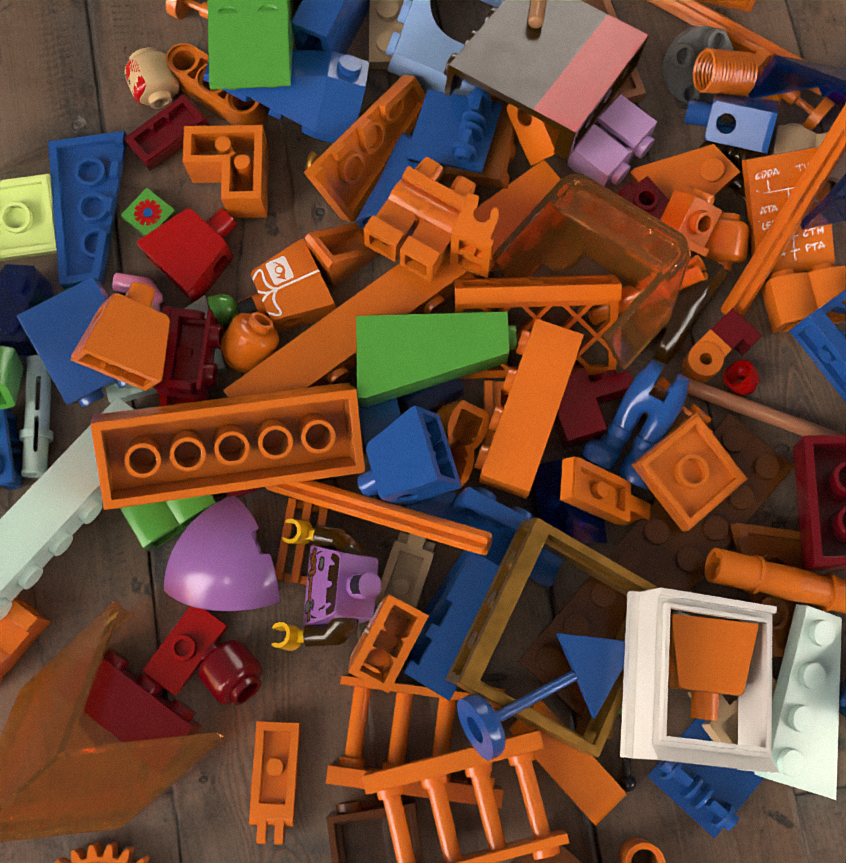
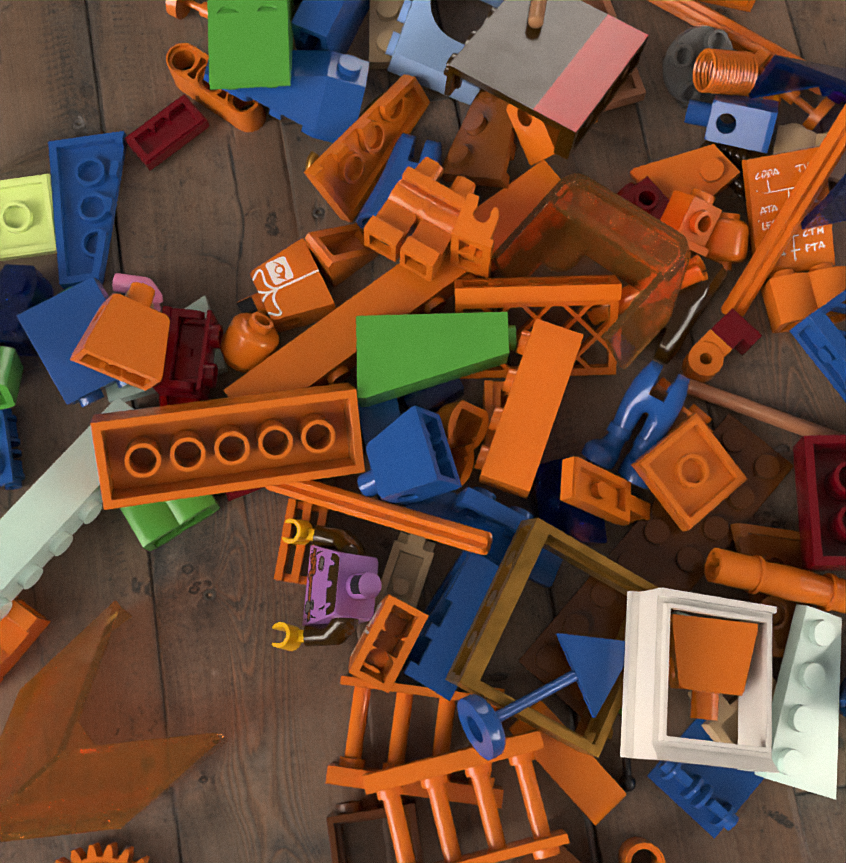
(36, 463): light aqua pin -> none
(133, 706): dark red brick -> none
(147, 212): bright green tile -> none
(151, 78): tan head -> none
(183, 649): red plate -> none
(190, 250): red torso -> none
(221, 562): medium lavender brick -> none
(223, 307): bright green hinge -> none
(230, 672): dark red head -> none
(236, 159): orange brick -> none
(274, 778): orange hinge -> none
(455, 129): blue hinge -> none
(579, 410): dark red brick -> none
(613, 145): lavender piece -> none
(747, 372): red hinge -> none

